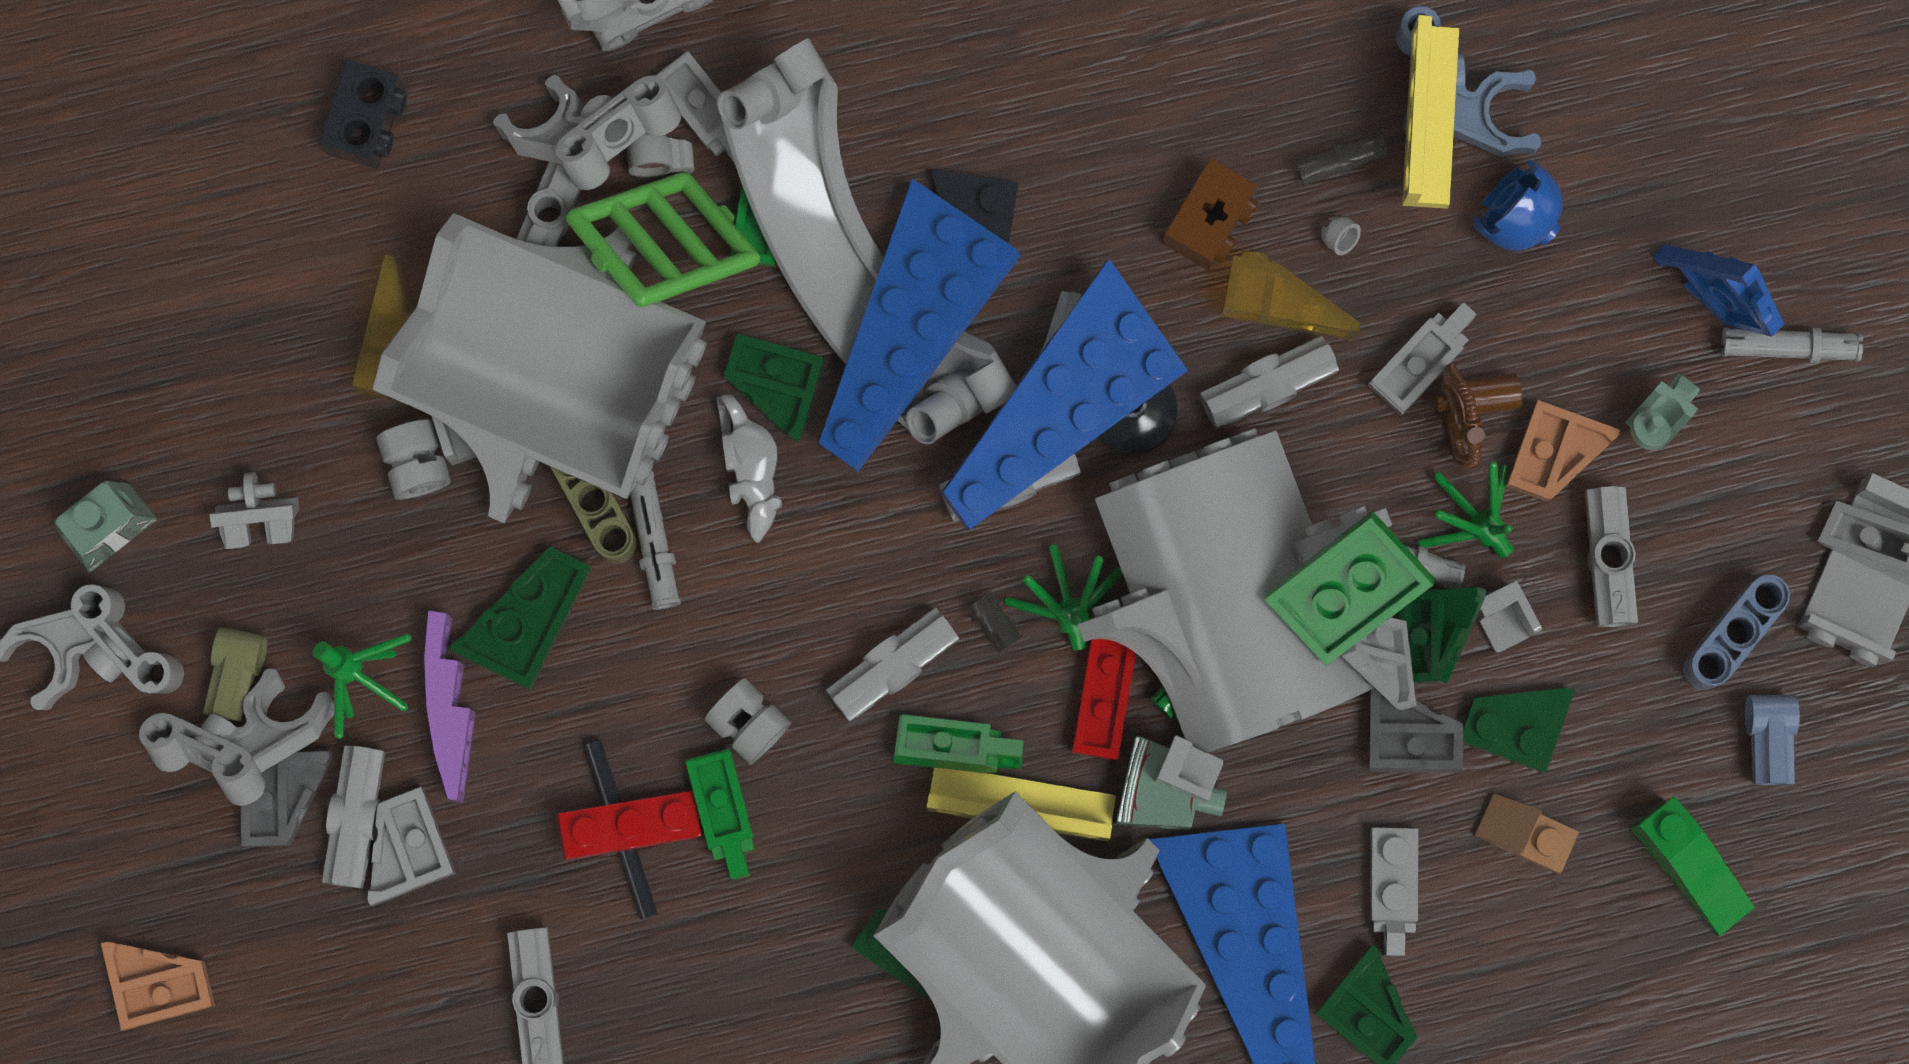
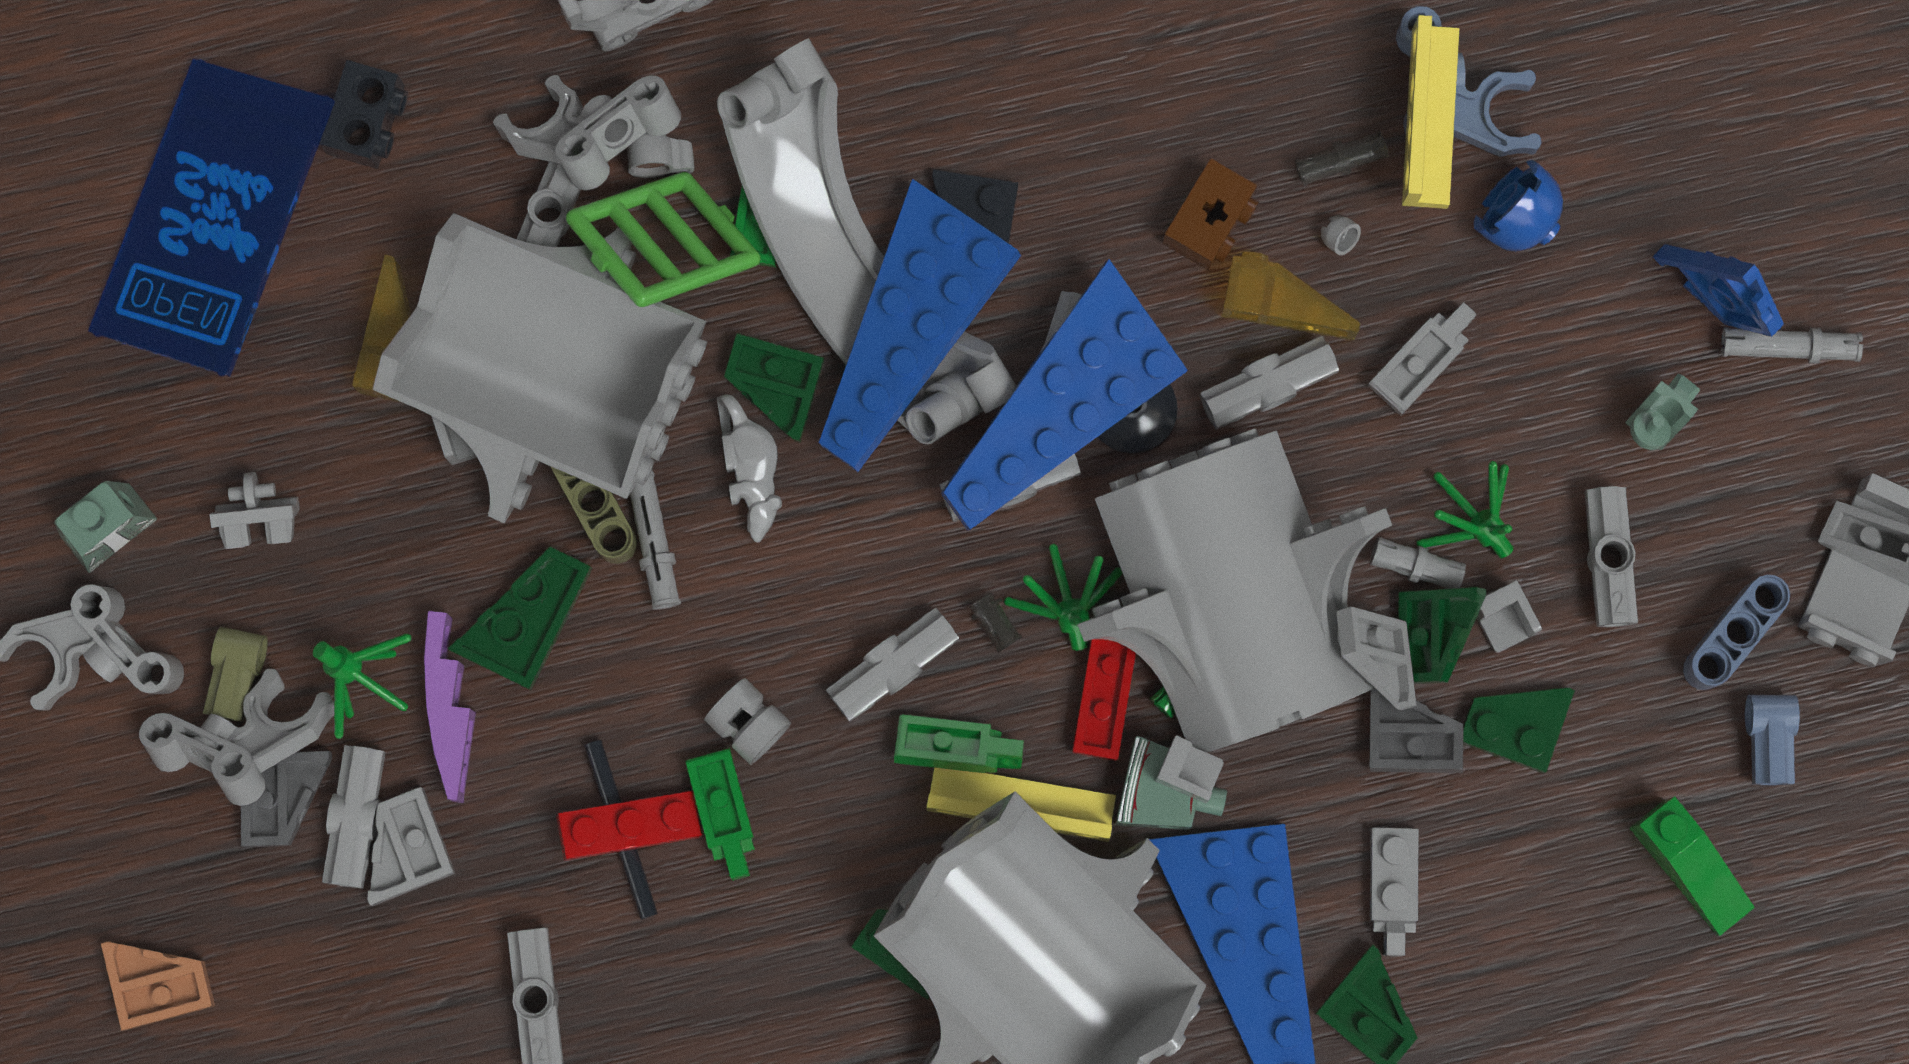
(211, 217): none -> clear blue piece
(413, 459): light grey wheel -> none
(697, 102): light grey hinge -> none
(1349, 588): green plate -> none
(1467, 400): reddish brown piece -> none
(1526, 833): medium nougat slope -> none
(1556, 450): nougat wing -> none

